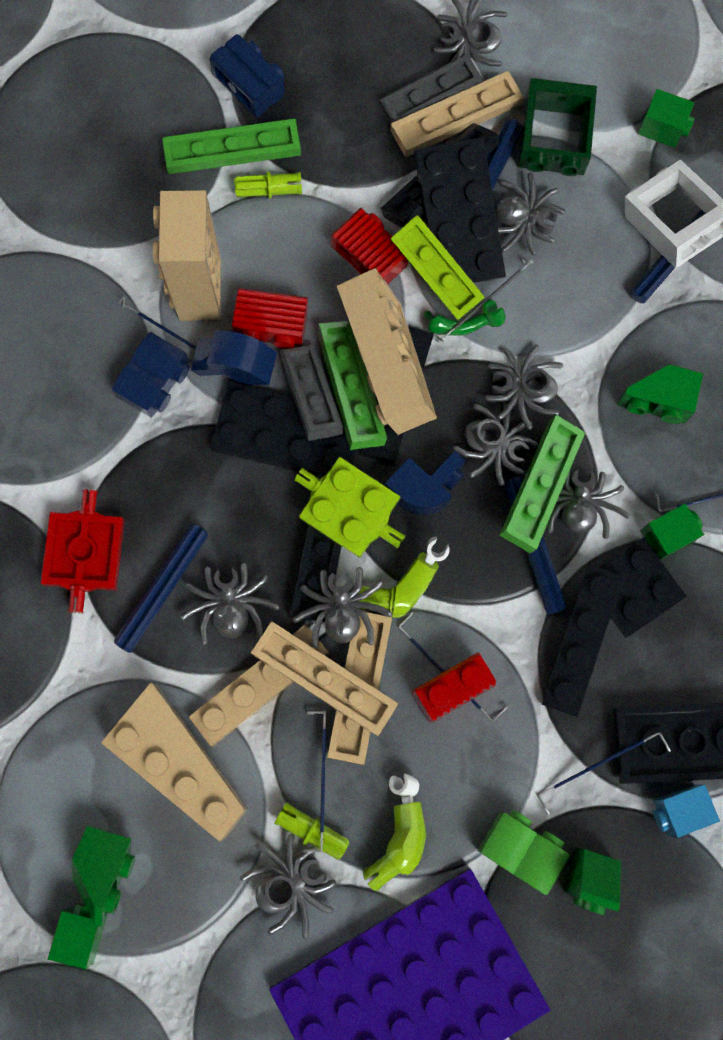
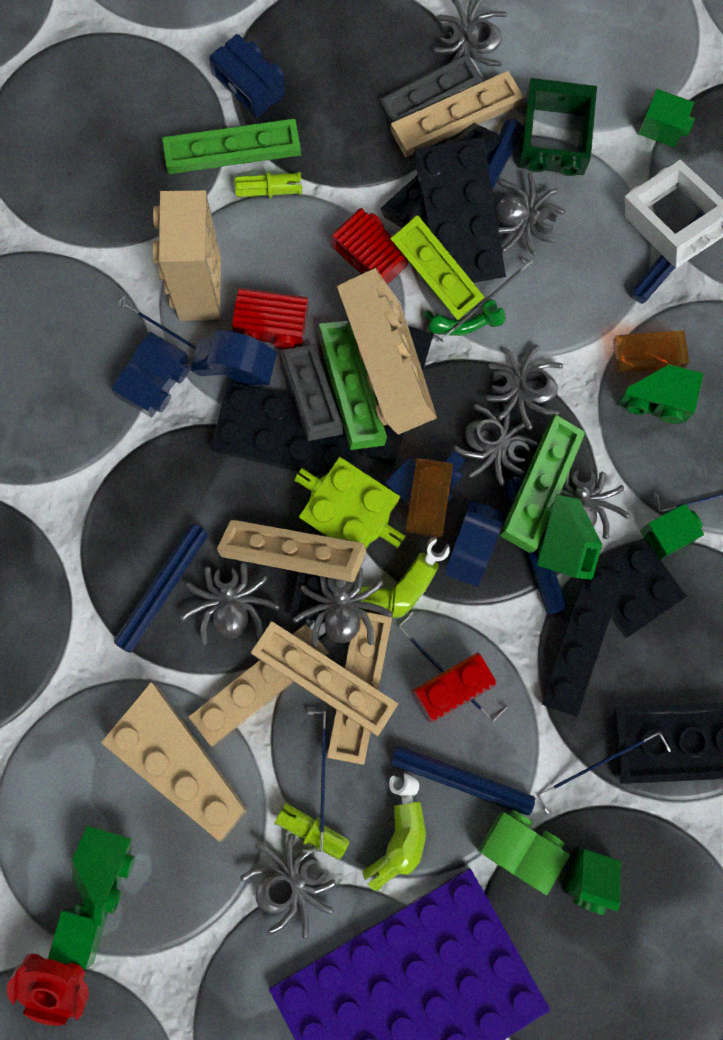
(36, 978): none -> red plate
(83, 551): red plate -> none
(292, 550): none -> tan plate
(429, 497): none -> clear orange plate
(463, 780): none -> dark blue axle
(474, 543): none -> dark blue brick
(570, 540): none -> green slope
(650, 351): none -> clear orange plate
(685, 811): dark azure brick -> none

